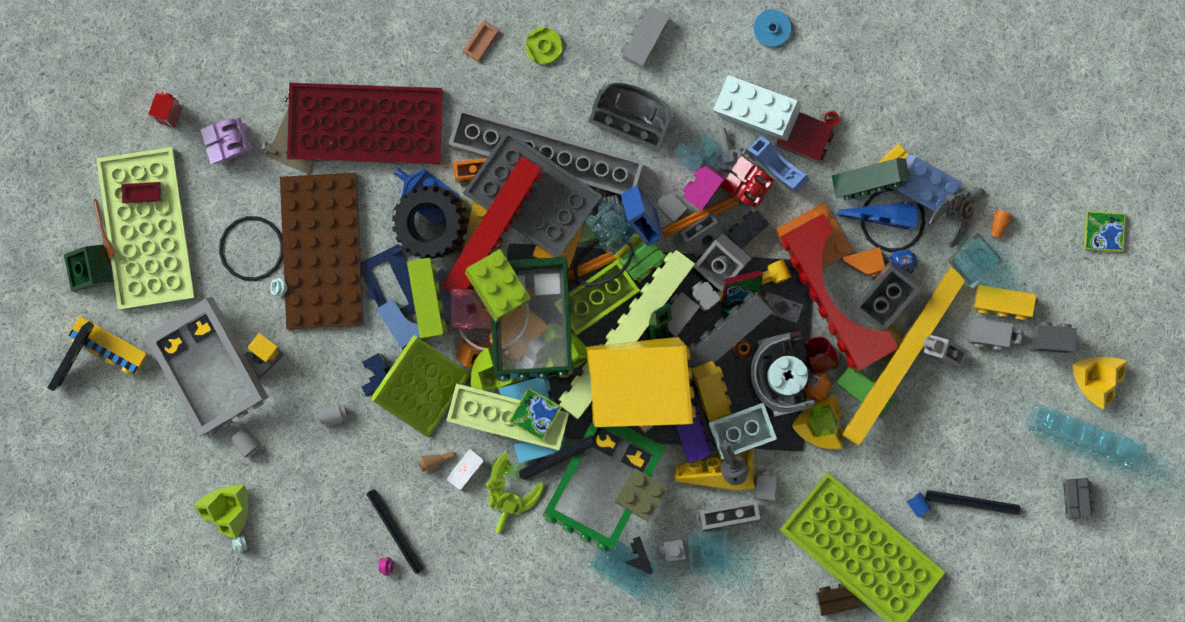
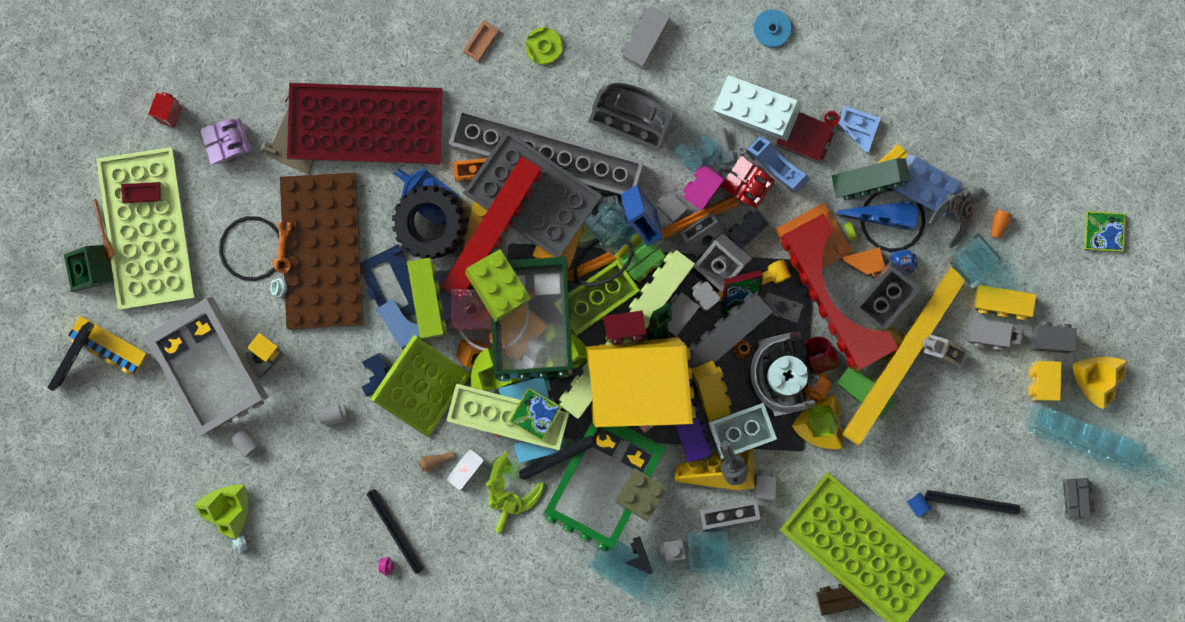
(285, 264): none -> orange brick
(625, 326): none -> dark red brick
(850, 231): none -> lime tile
(859, 126): none -> light blue wing
(1045, 381): none -> yellow brick

